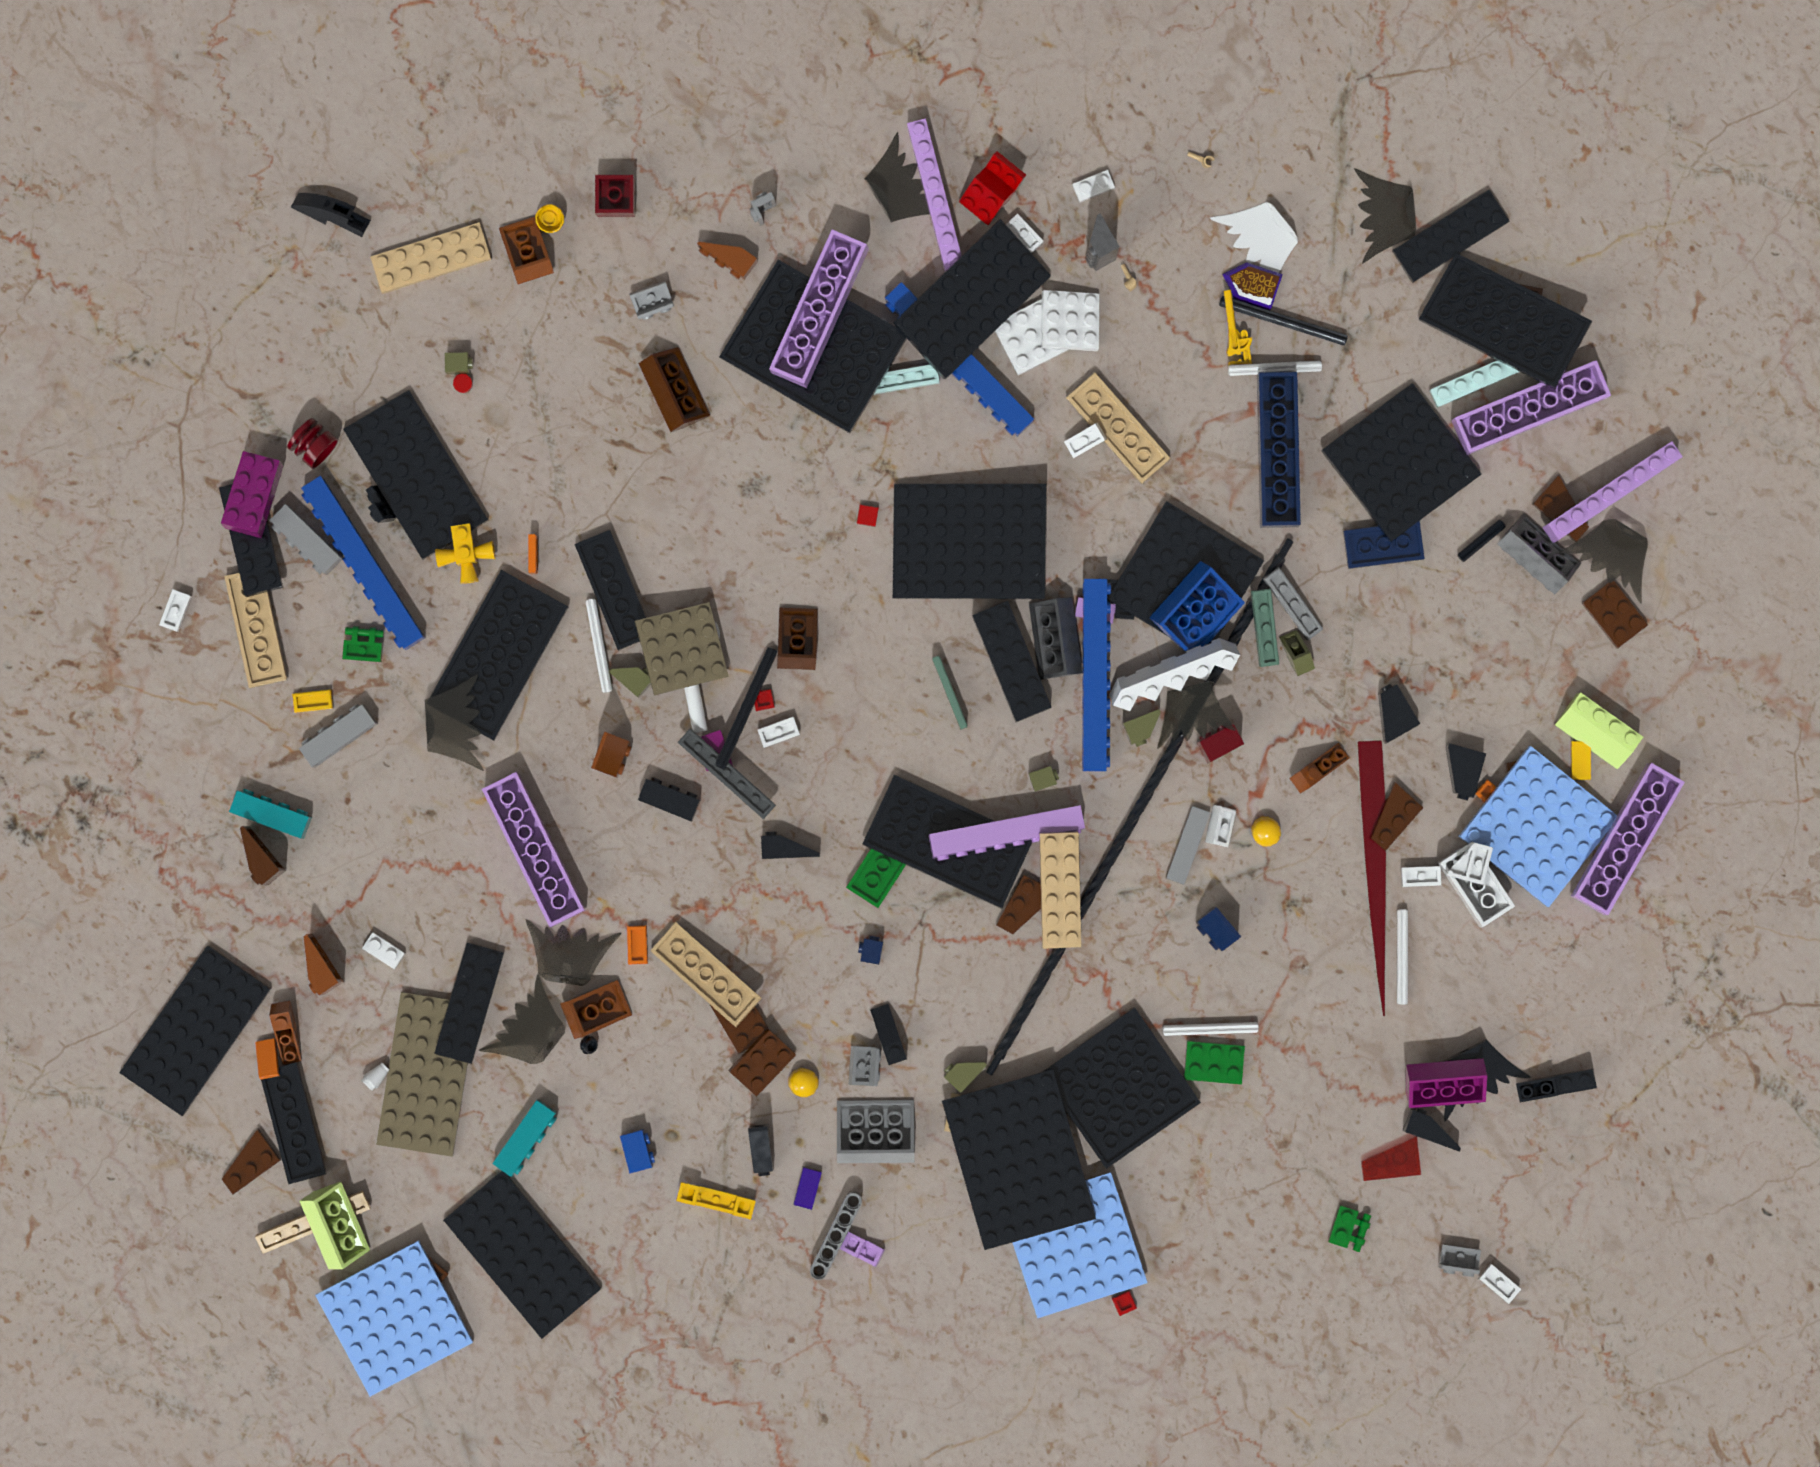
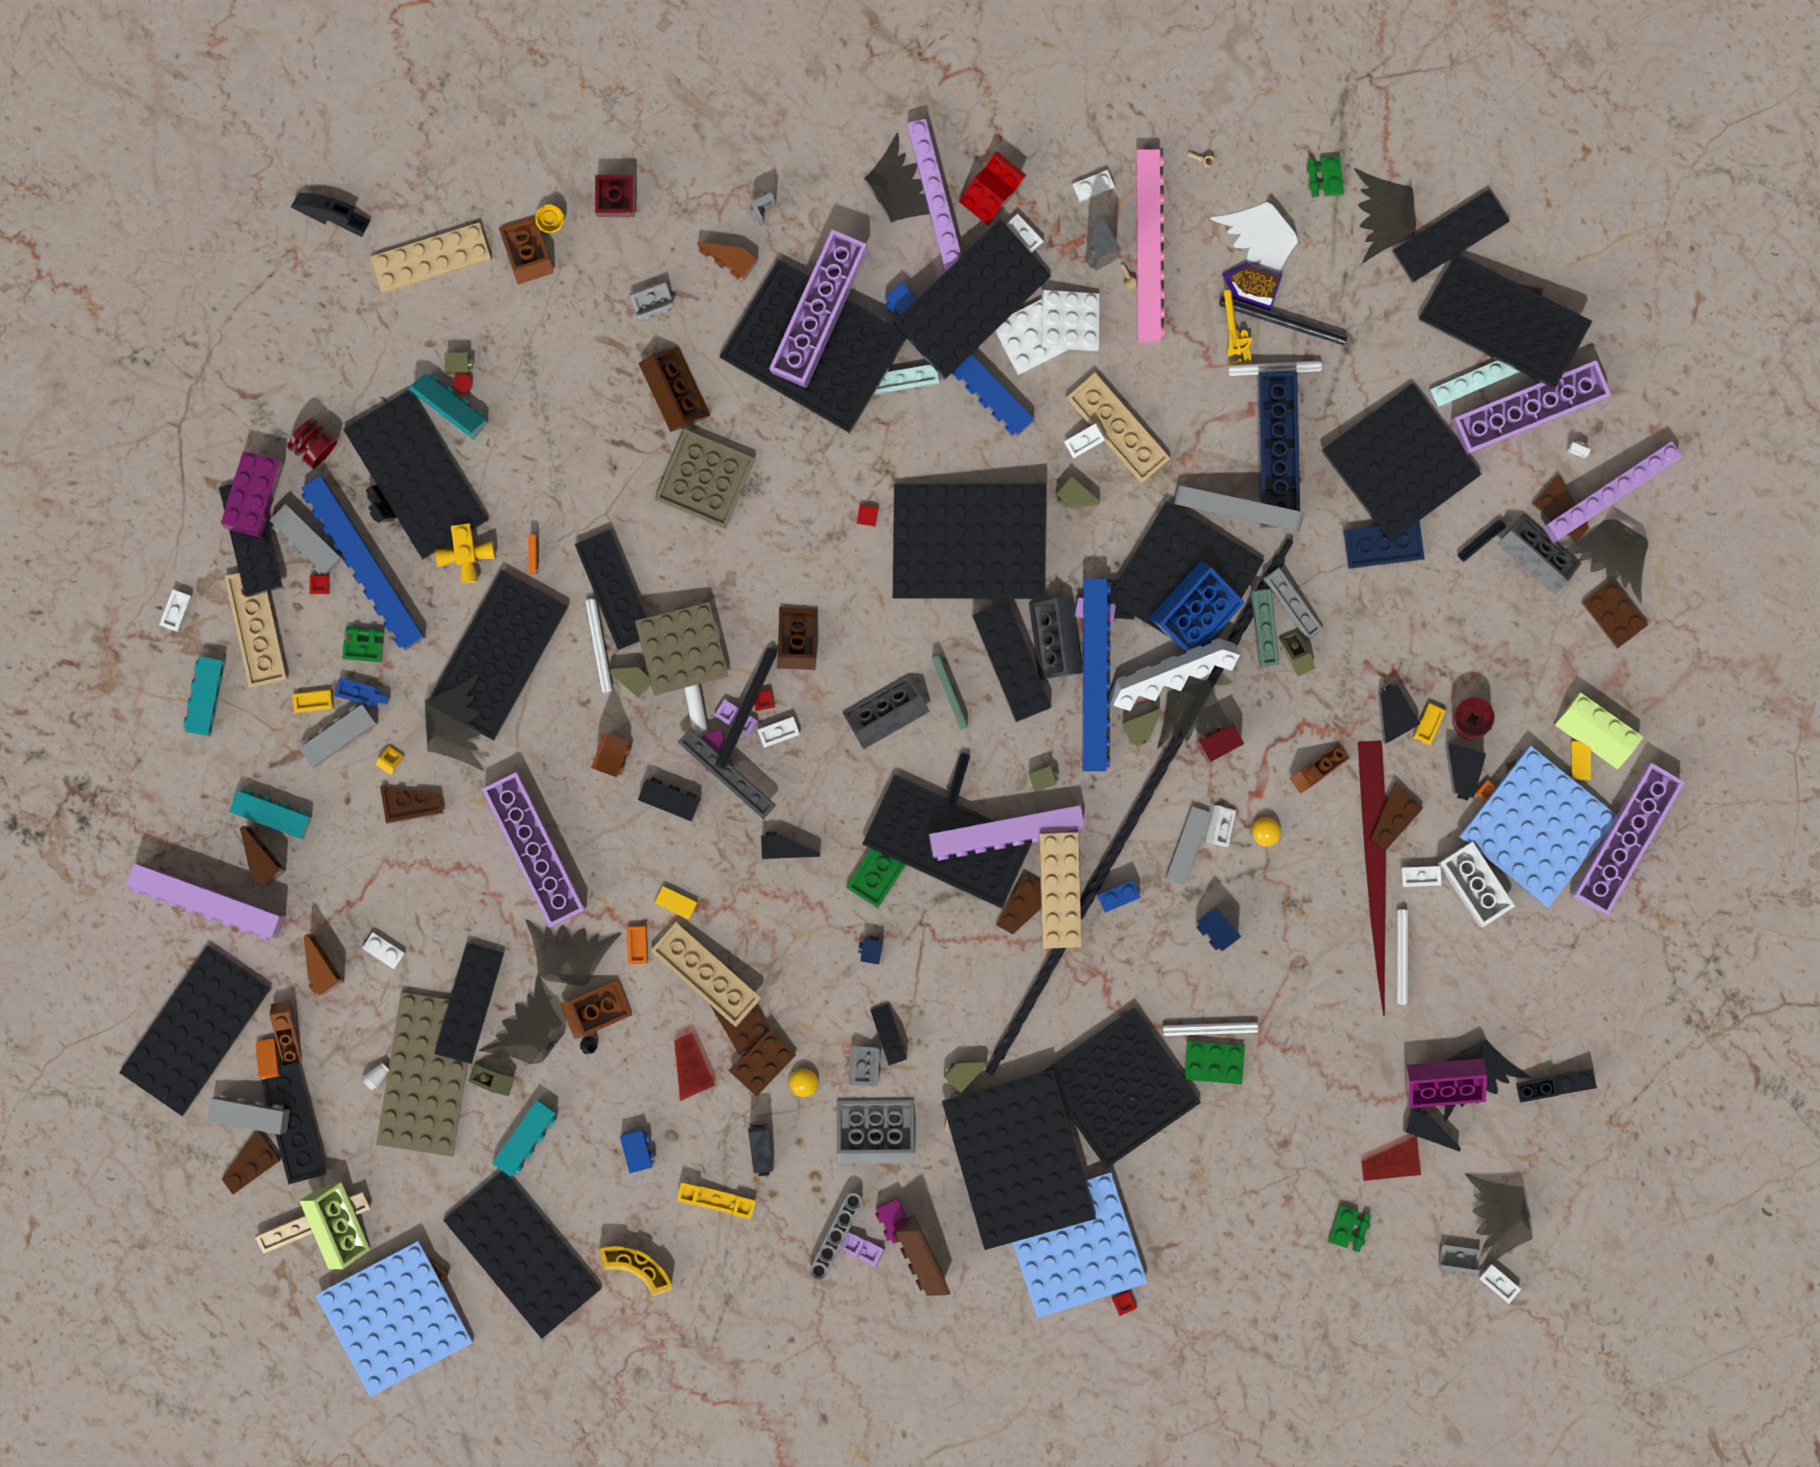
(201, 899): none -> lavender brick
(204, 697): none -> teal brick
(248, 1115): none -> light grey brick
(319, 584): none -> red tile
(360, 693): none -> blue hinge
(389, 760): none -> yellow slope
(408, 804): none -> reddish brown wing
(449, 406): none -> teal slope
(491, 1080): none -> olive slope
(637, 1264): none -> yellow brick
(676, 902): none -> yellow tile
(691, 1067): none -> clear red wing
(704, 479): none -> dark tan plate
(727, 713): none -> lavender slope
(807, 1188): dark purple tile -> none
(886, 712): none -> flat silver slope
(890, 1214): none -> magenta brick
(921, 1257): none -> reddish brown slope
(957, 780): none -> black axle
(1076, 496): none -> olive slope
(1118, 896): none -> blue brick
(1149, 245): none -> bright pink brick
(1239, 508): none -> light grey beam
(1331, 177): none -> green plate
(1429, 724): none -> yellow tile
(1472, 864): white wing -> none
(1479, 709): none -> dark red wheel
(1505, 1215): none -> clear smoke piece
(1579, 449): none -> white plate

